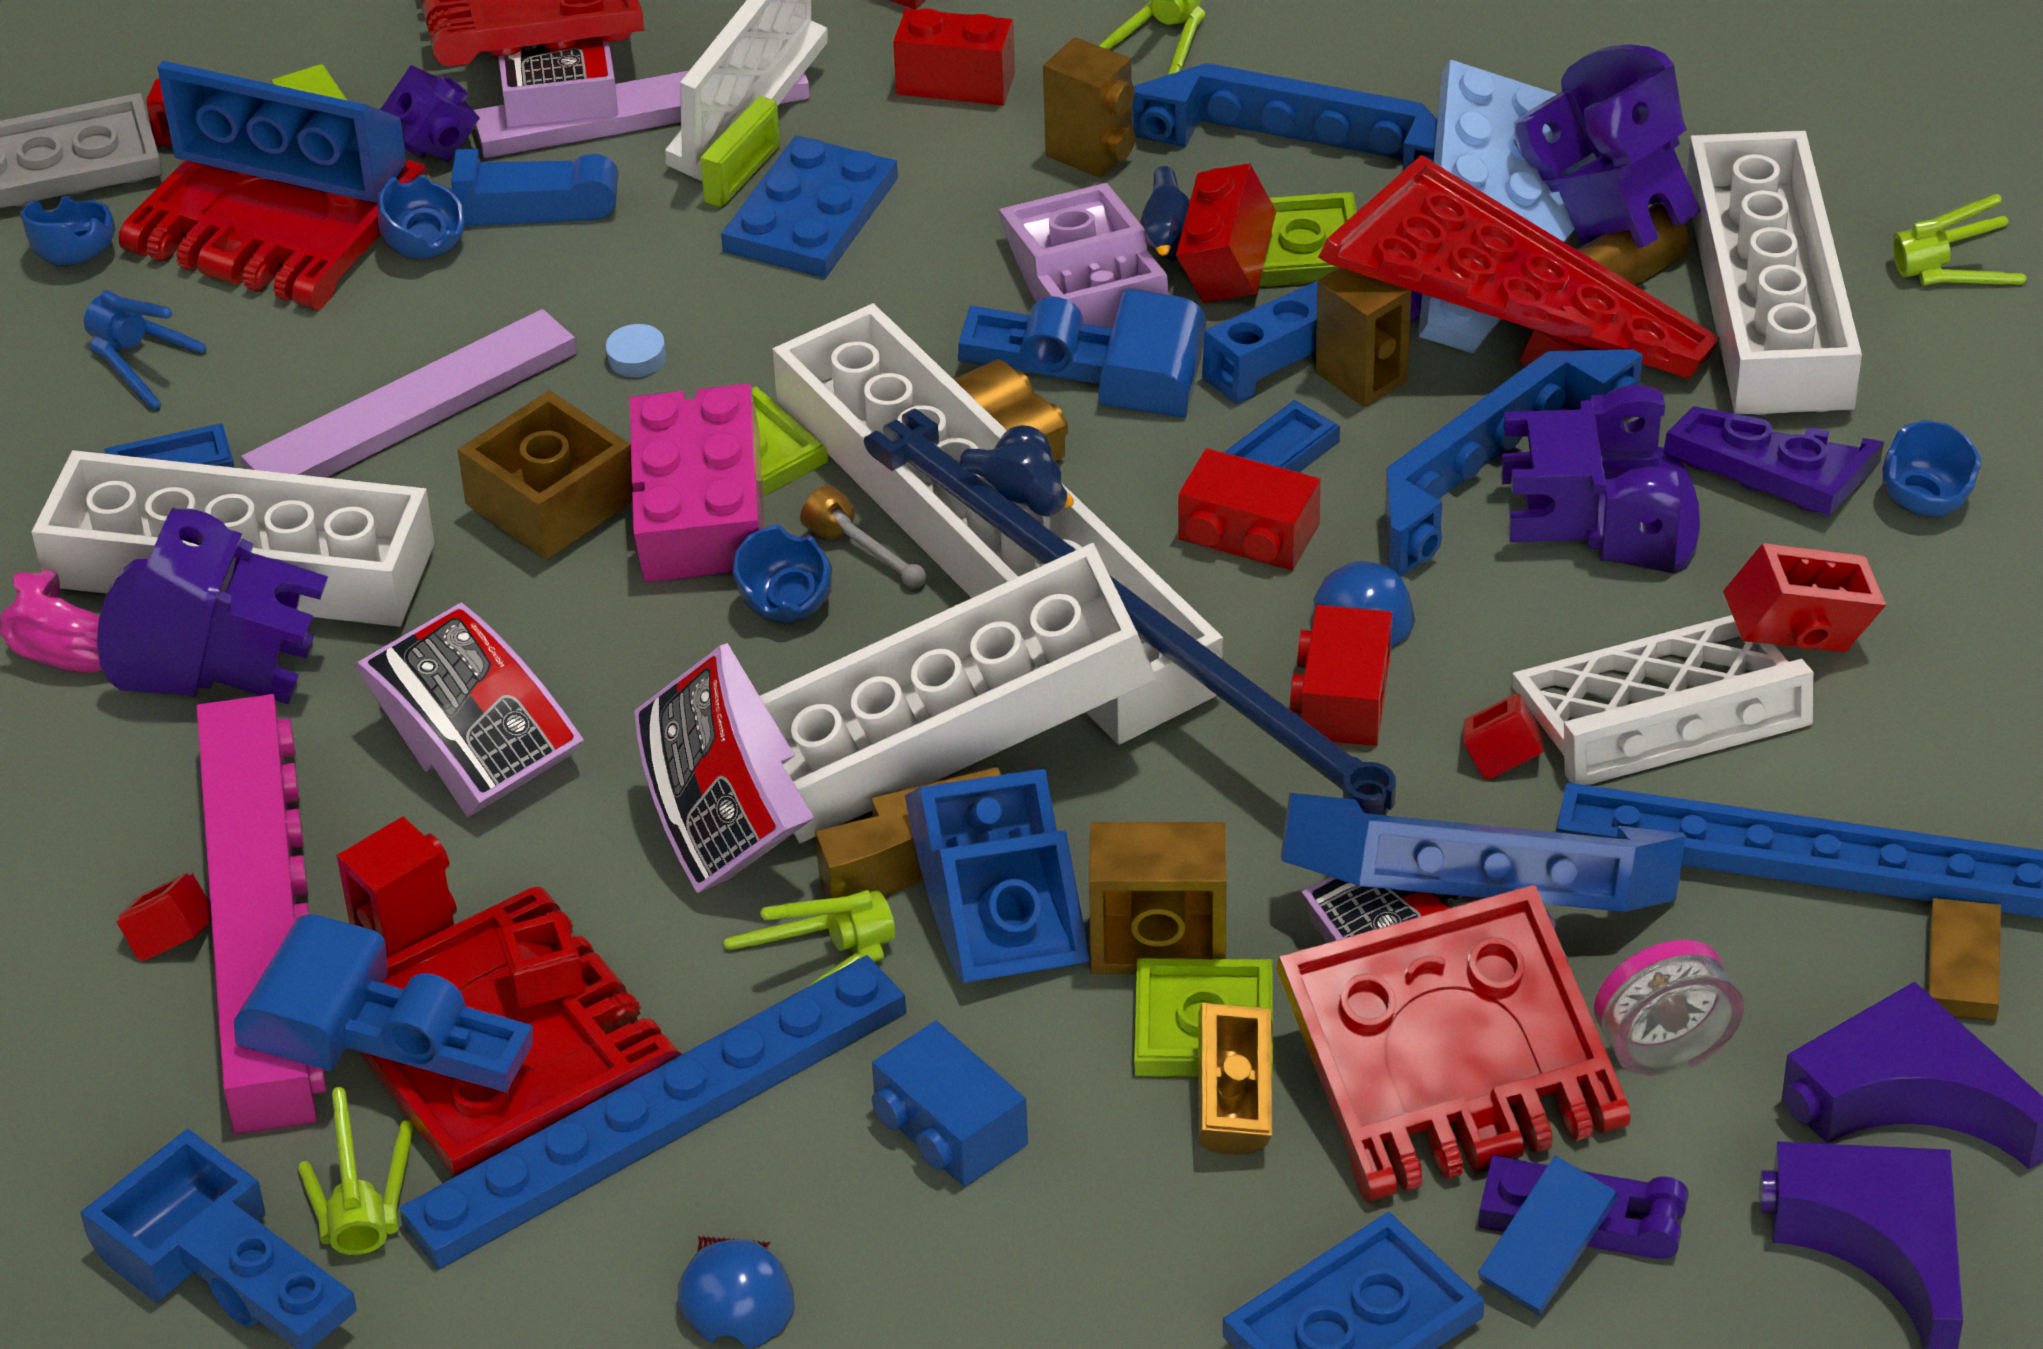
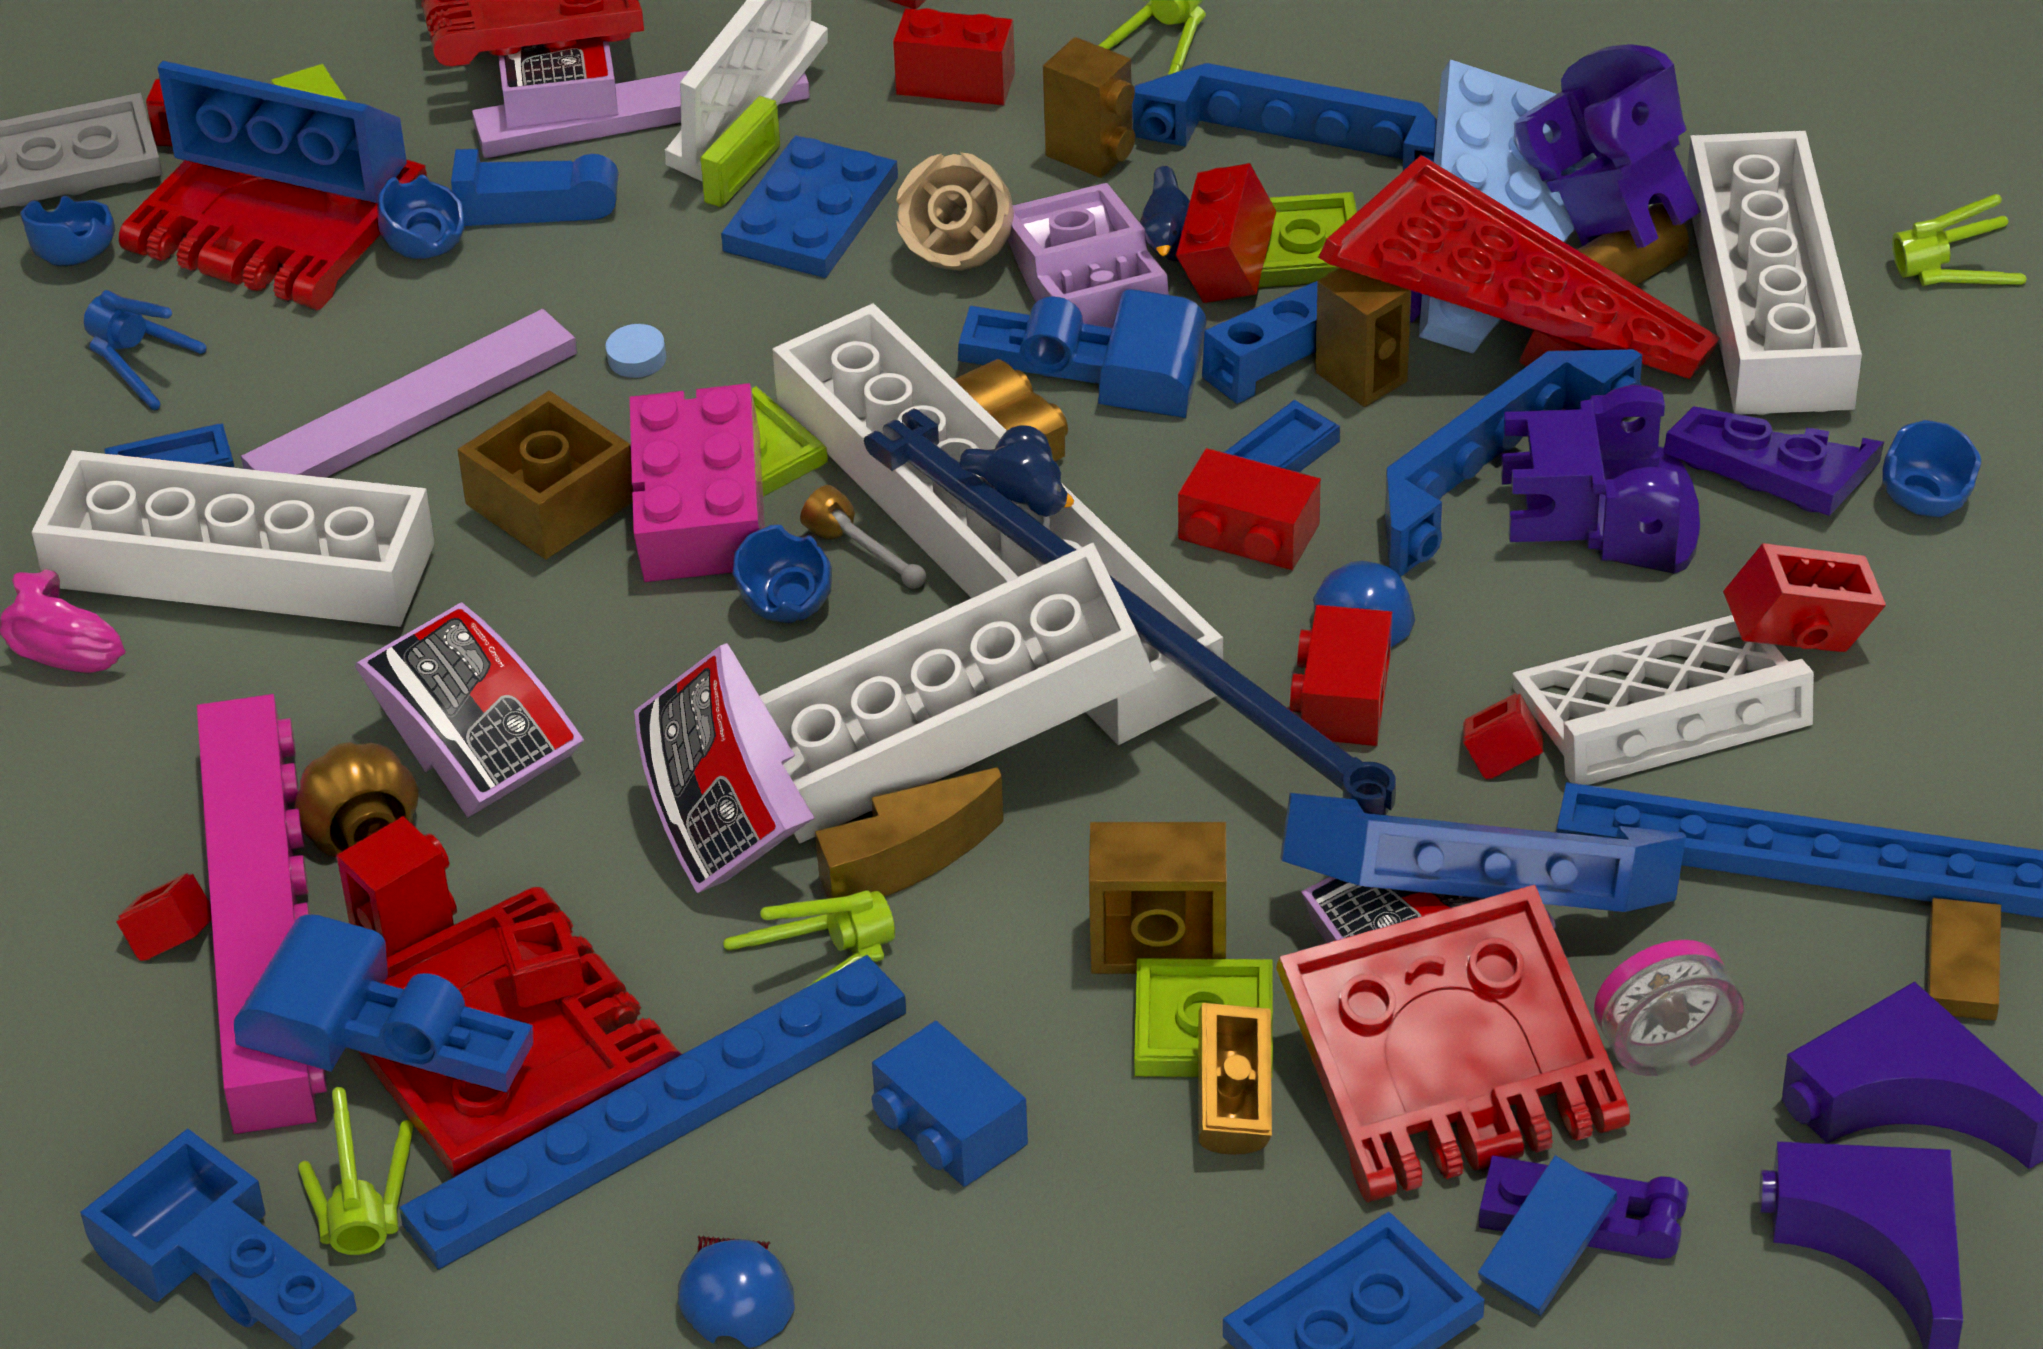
(177, 631): dark purple piece -> none
(358, 786): none -> pearl gold plant
(431, 113): dark purple brick -> none
(954, 211): none -> tan cylinder
(998, 875): blue slope -> none

